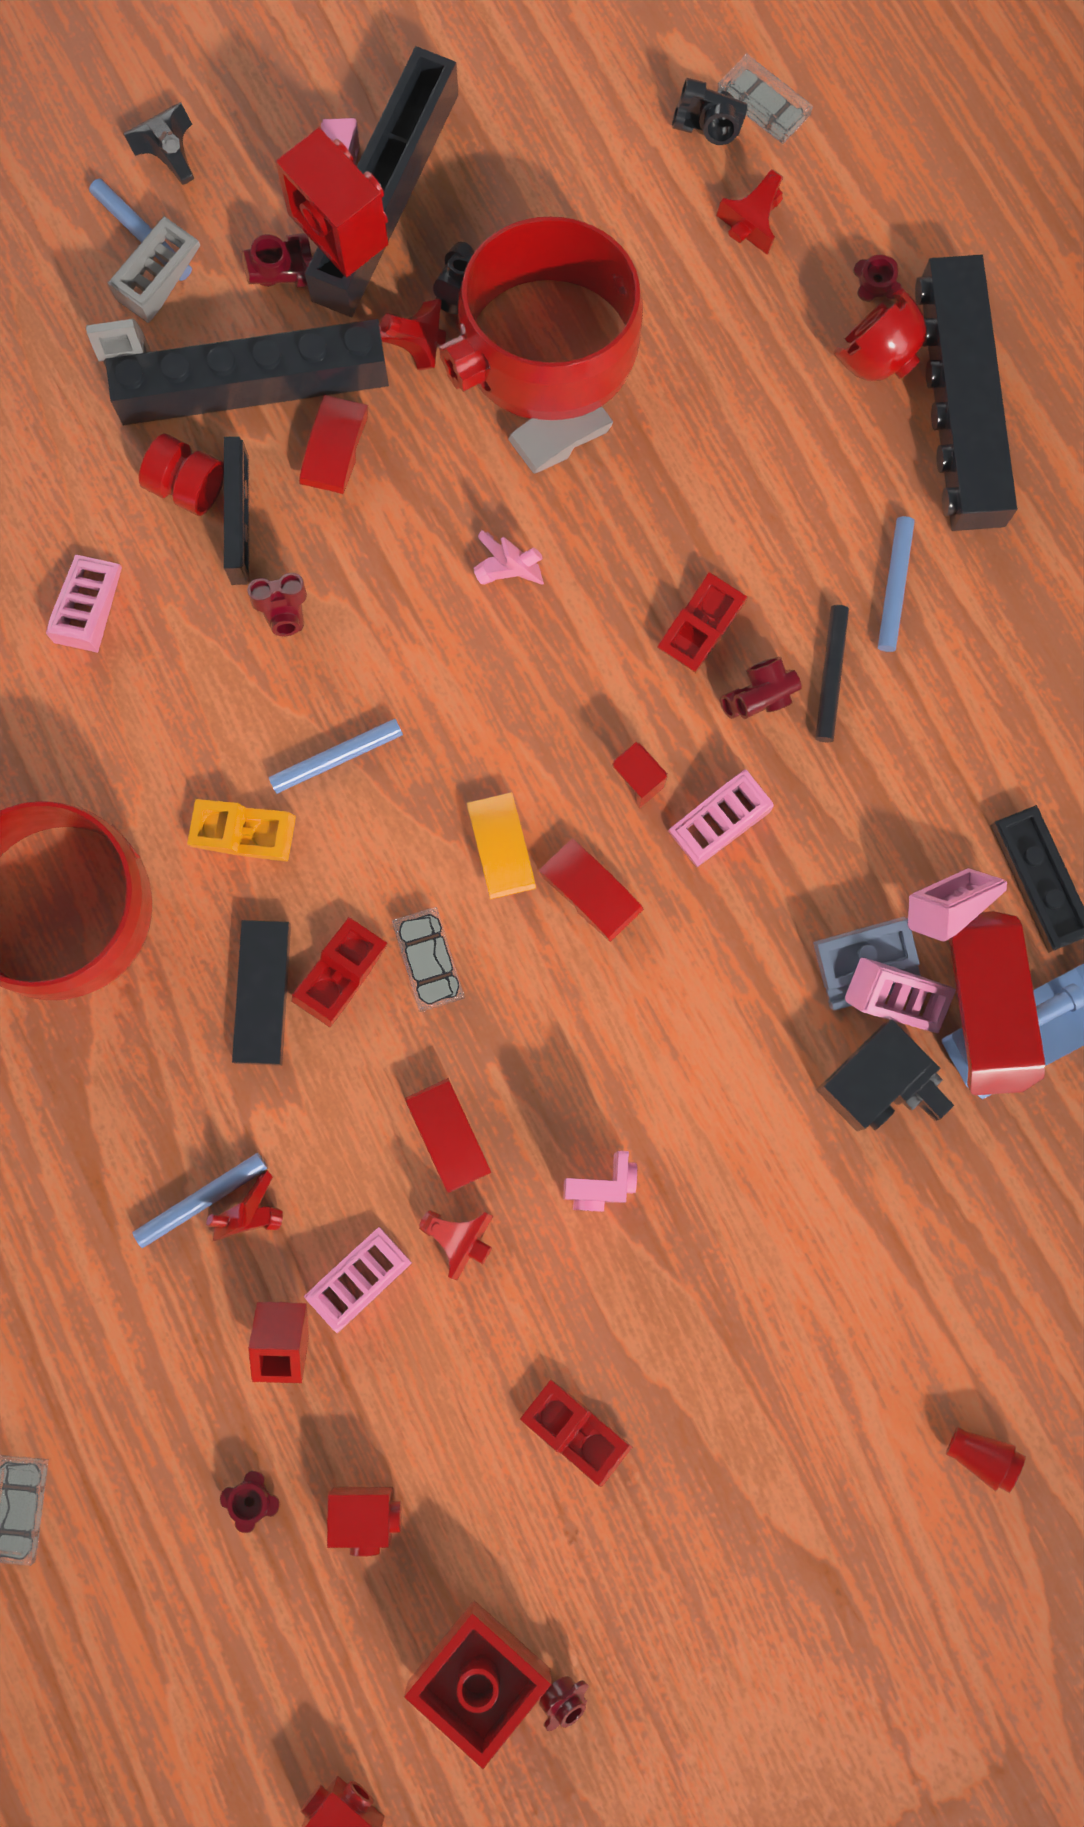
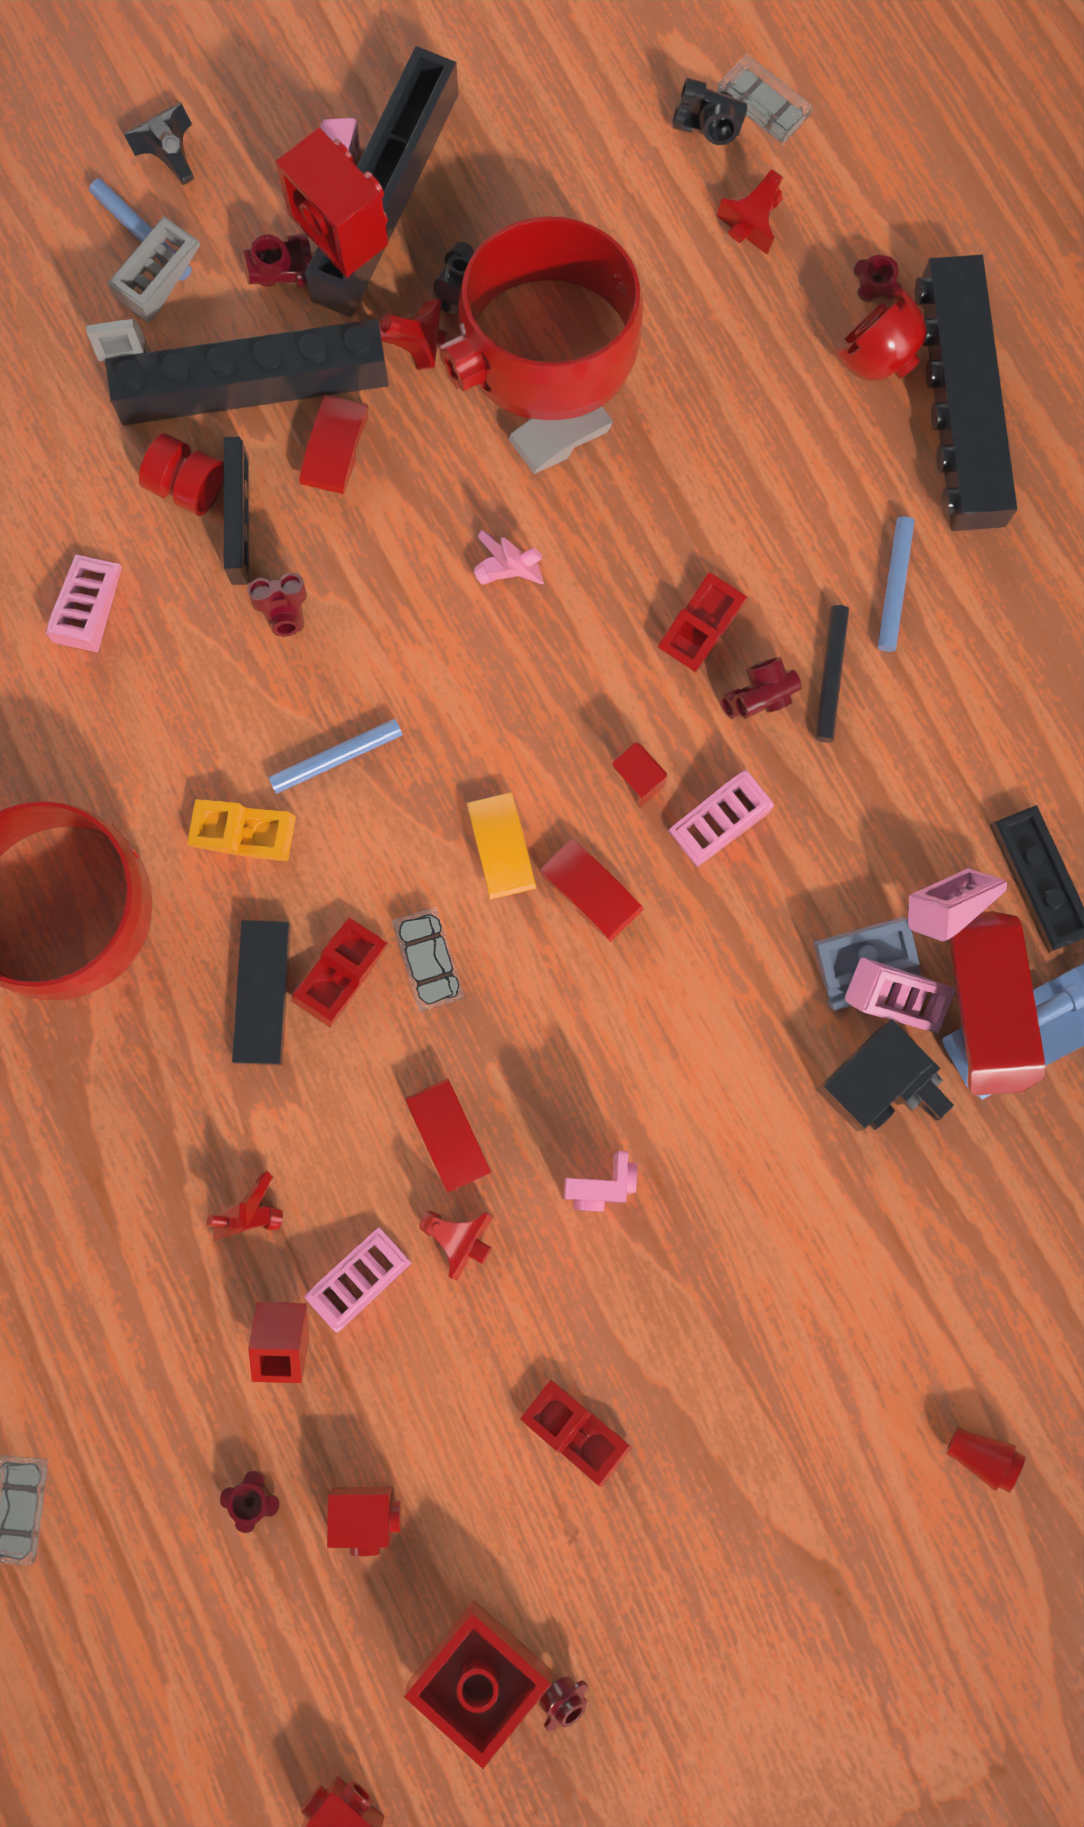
(199, 1200): medium blue bar -> none

